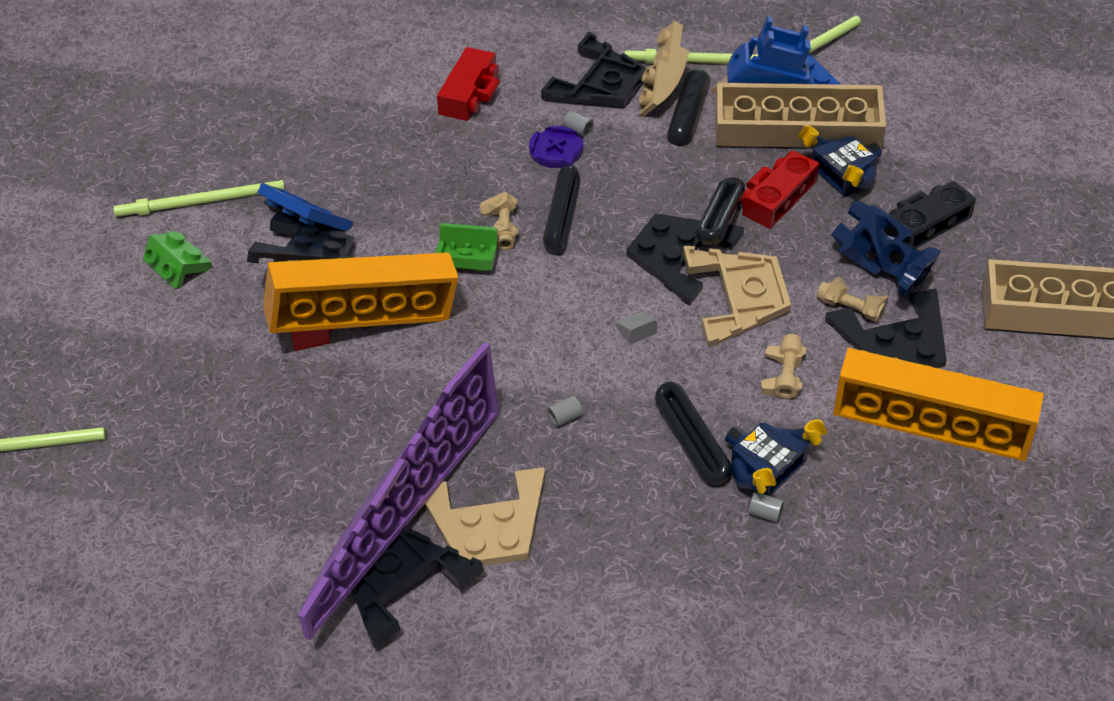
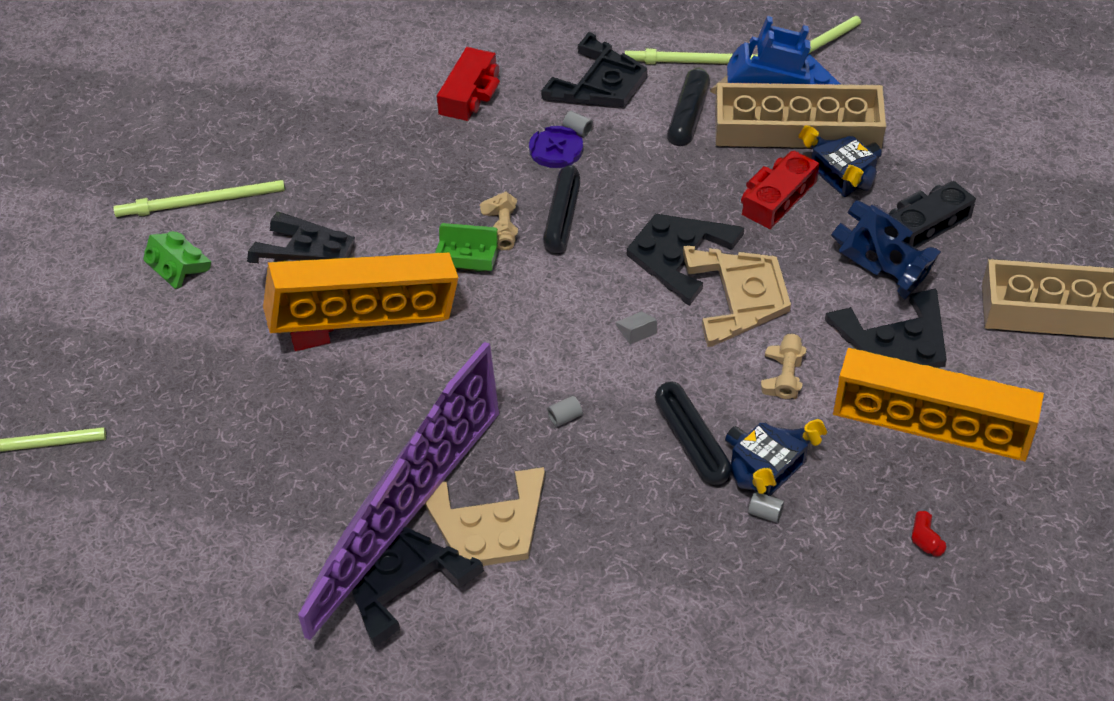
(298, 206): blue wing -> none
(666, 71): tan slope -> none
(720, 211): black piece -> none
(835, 292): tan piece -> none
(925, 537): none -> red arm

